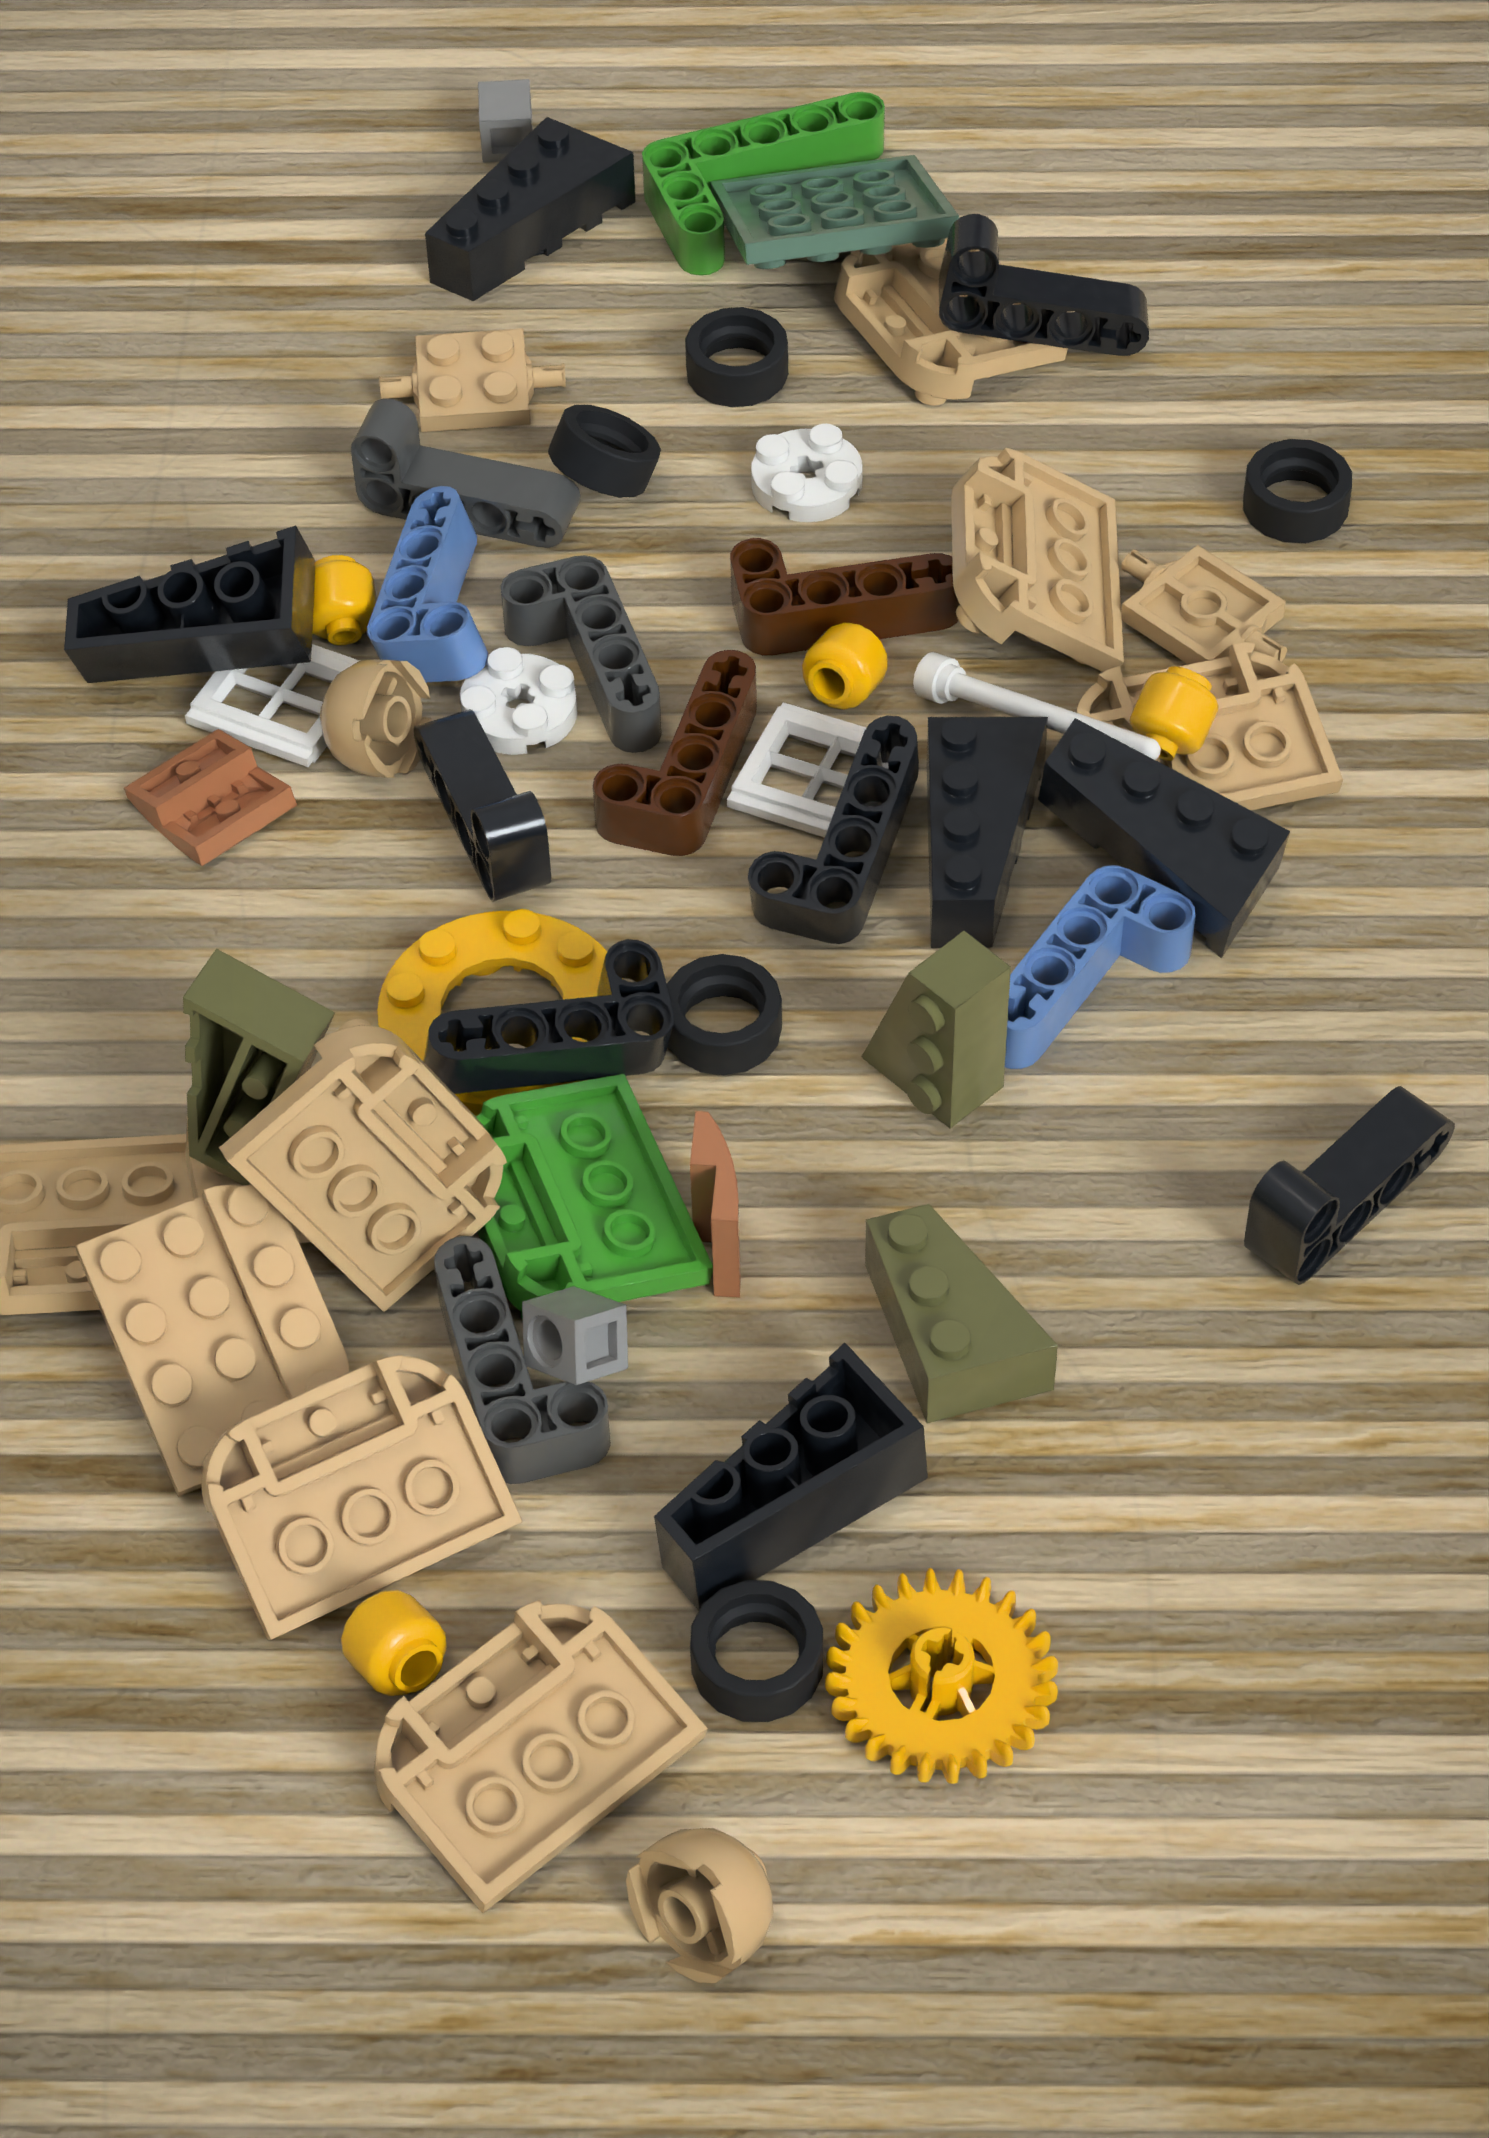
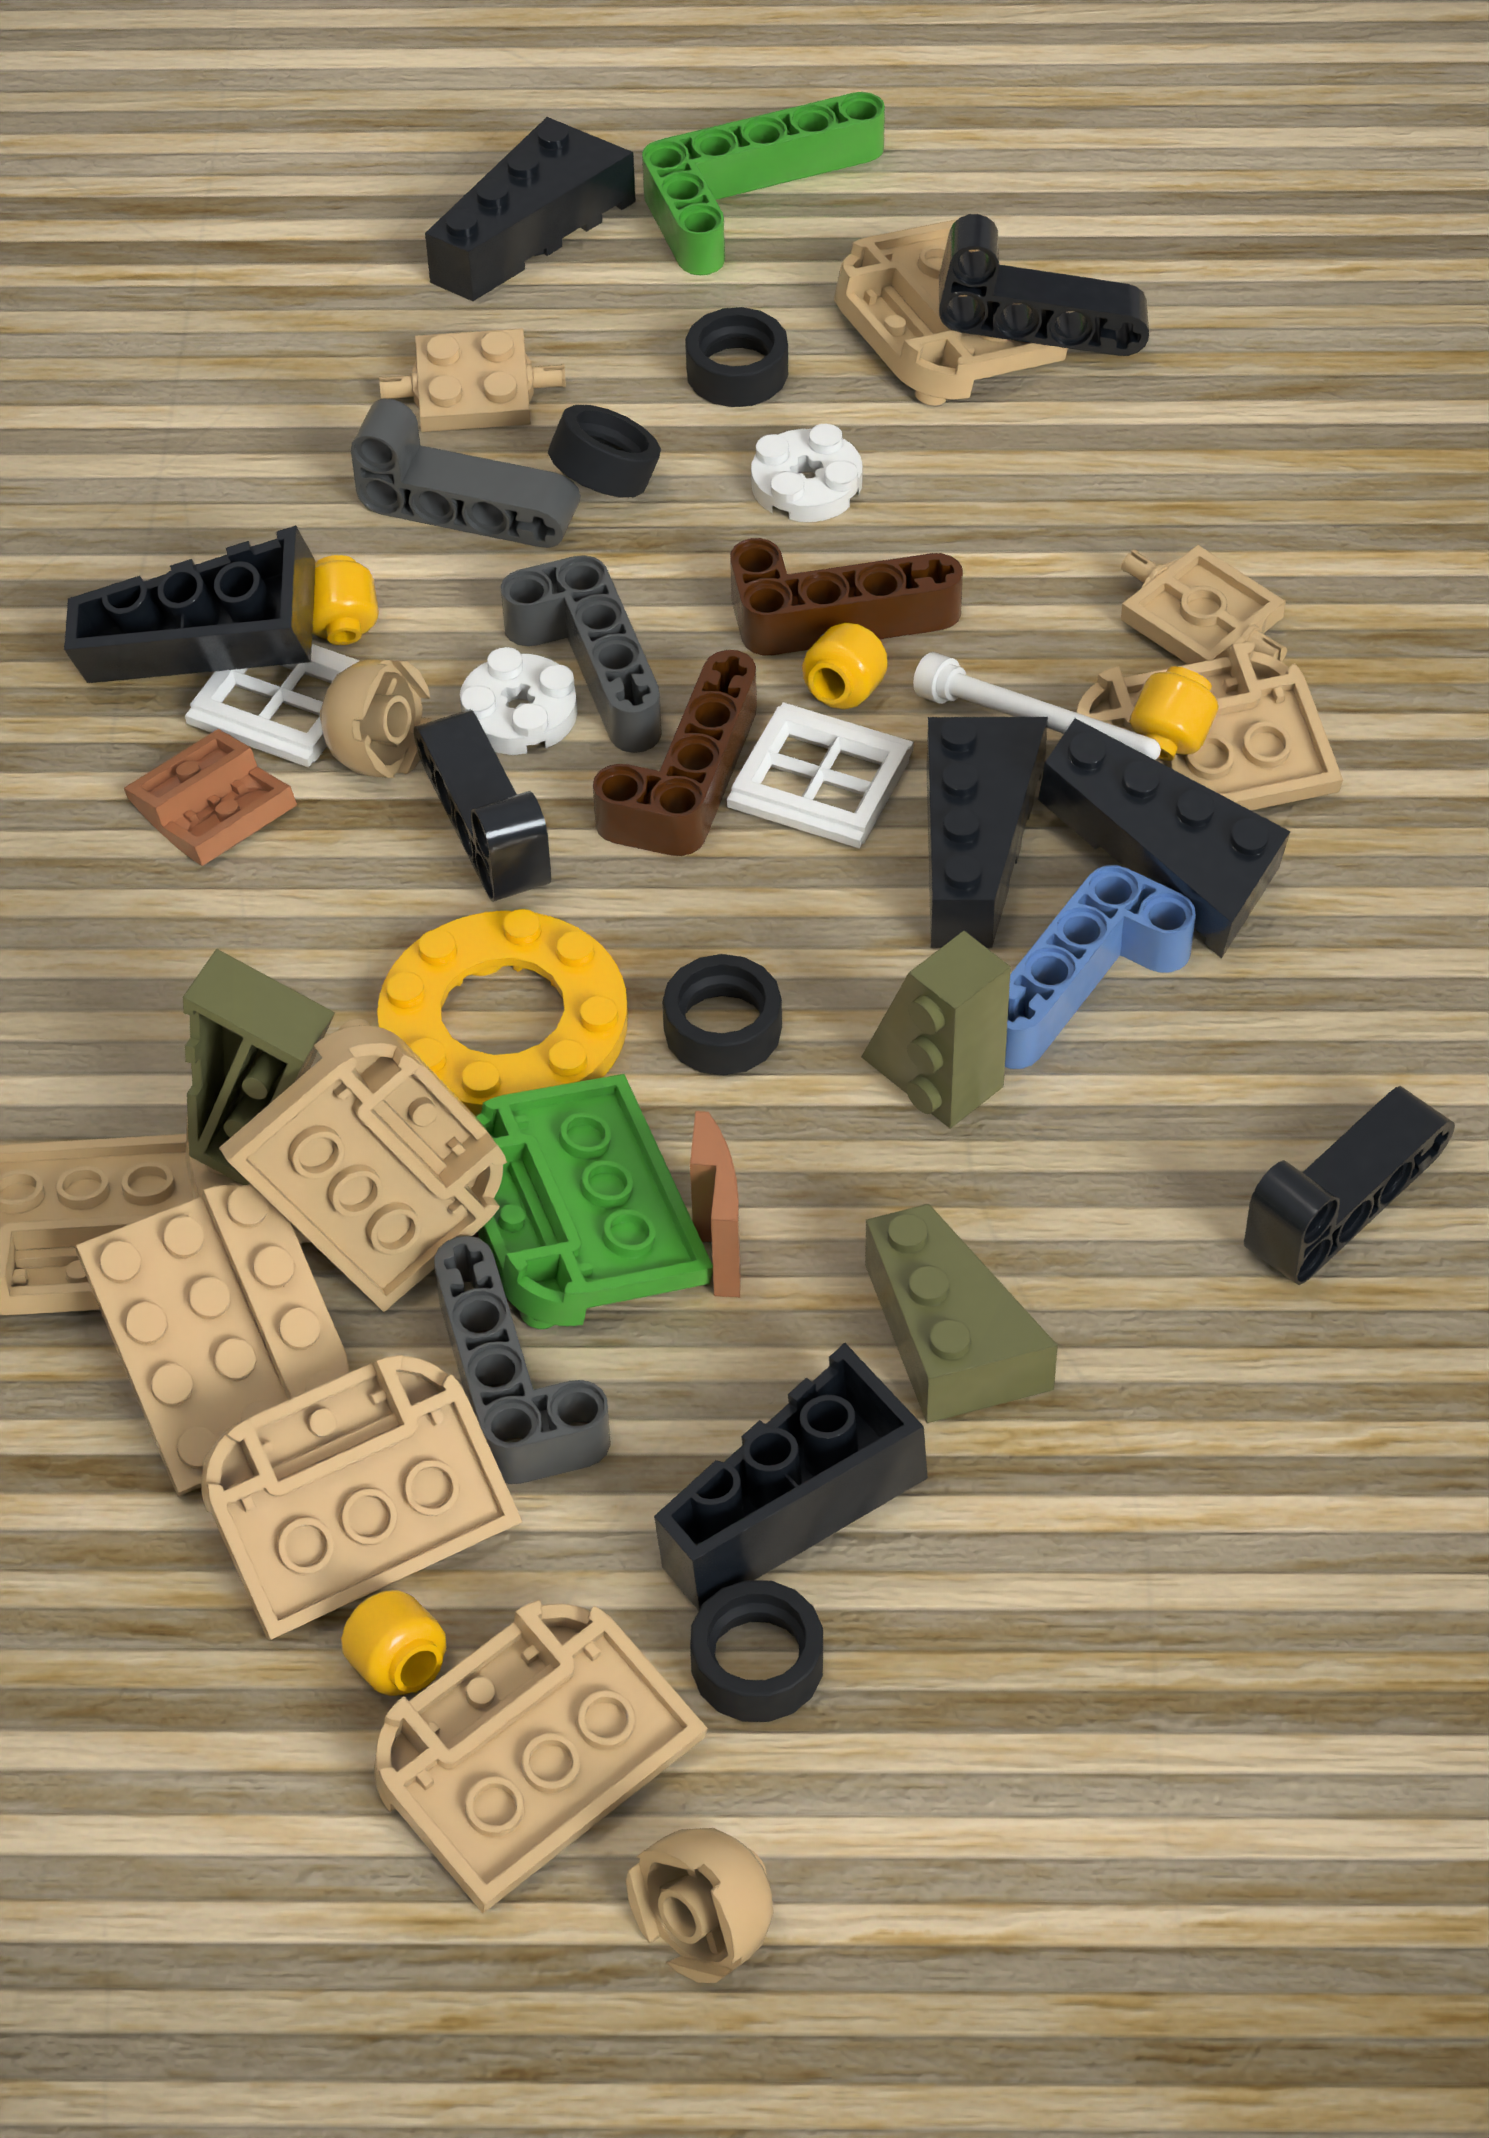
(418, 603): medium blue beam -> none
(473, 1050): black beam -> none
(503, 116): light grey brick -> none
(575, 1335): light grey brick -> none
(834, 211): sand green plate -> none
(852, 828): black beam -> none
(934, 1628): yellow gear -> none
(1037, 558): tan plate -> none
(1297, 520): black tyre -> none

